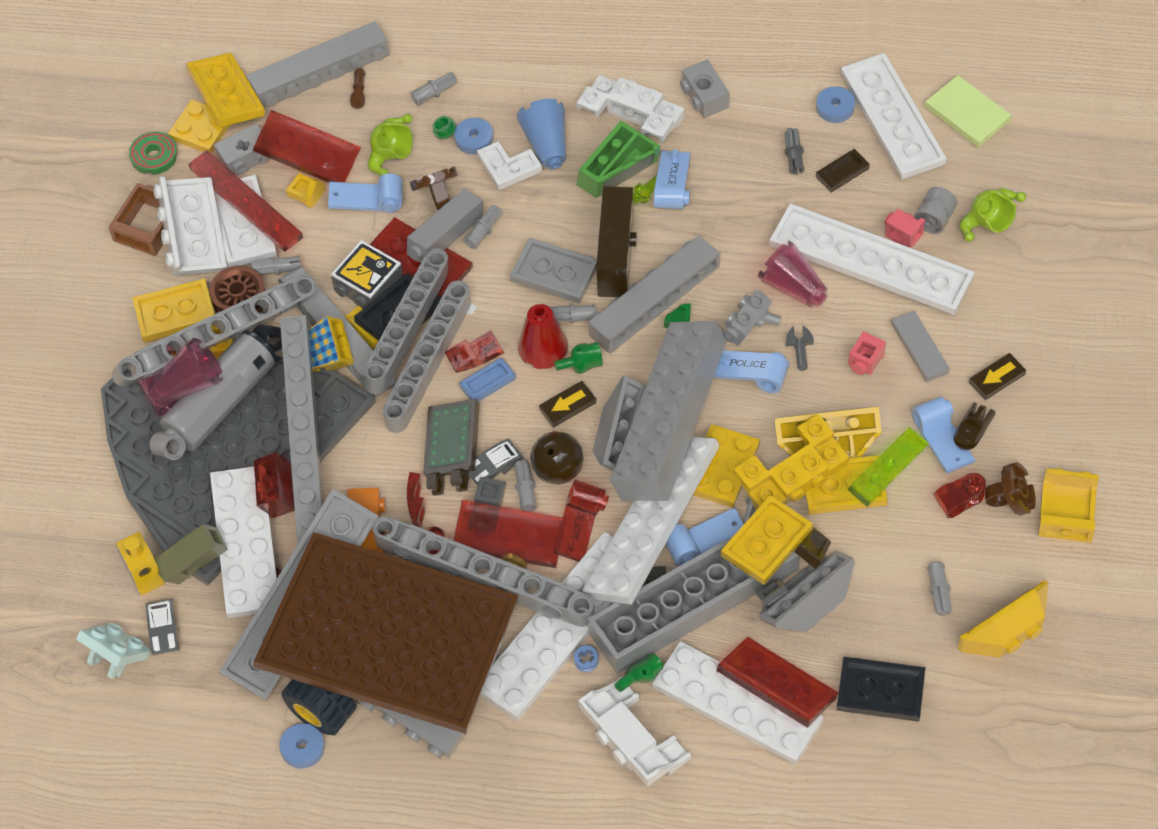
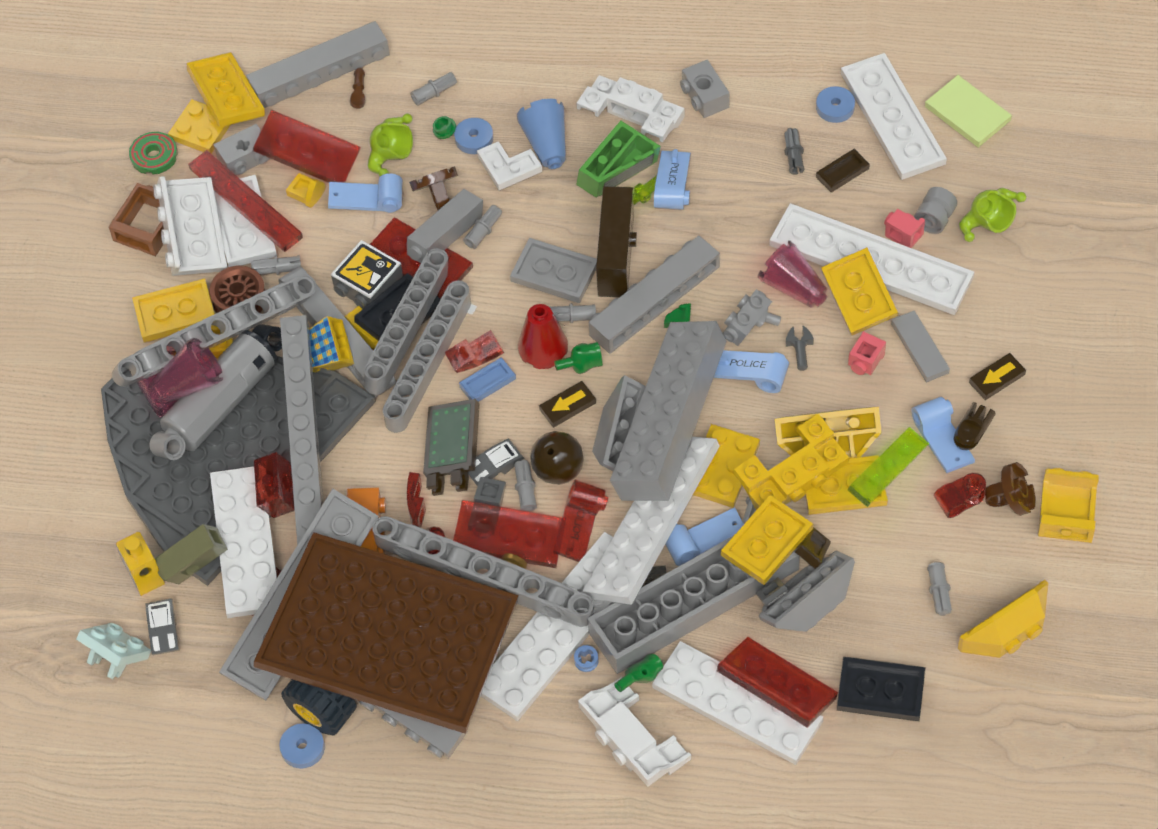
(859, 291): none -> yellow plate

